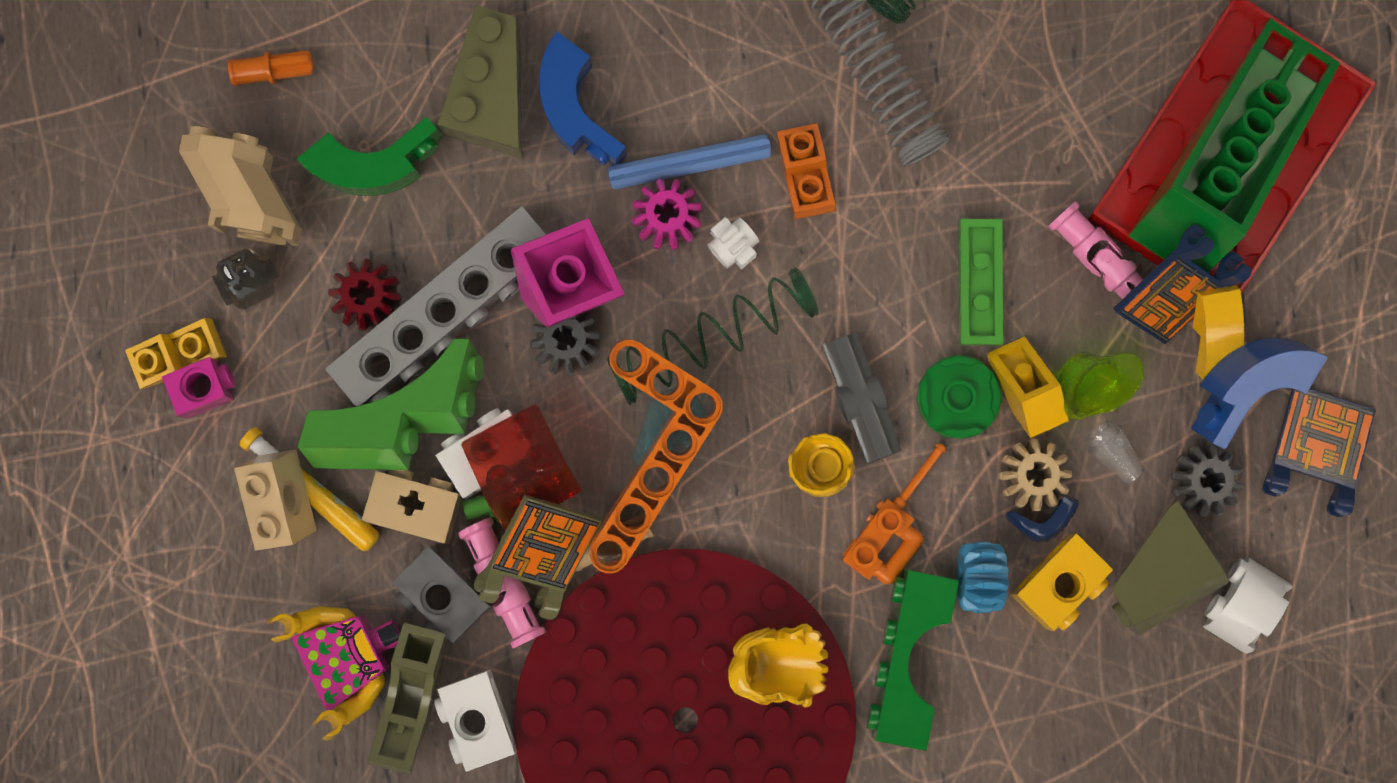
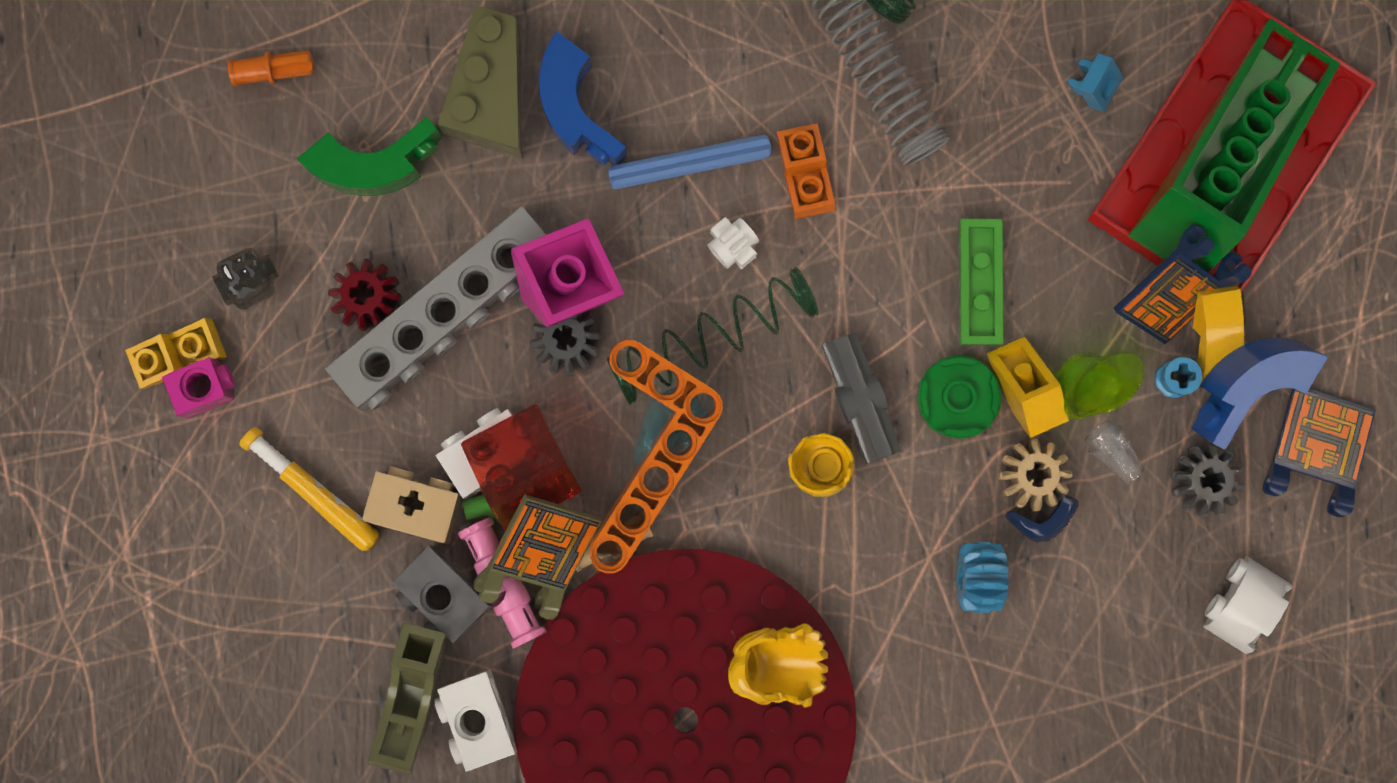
(239, 186): tan brick -> none
(275, 500): tan brick -> none
(341, 659): torso -> none
(387, 430): bright green arch -> none
(659, 202): dark pink gear -> none
(889, 520): orange piece -> none
(901, 713): green arch -> none
(1038, 590): yellow brick -> none
(1082, 237): bright pink piece -> none
(1099, 83): none -> dark azure tile
(1167, 573): olive slope -> none
(1184, 367): none -> dark azure bush

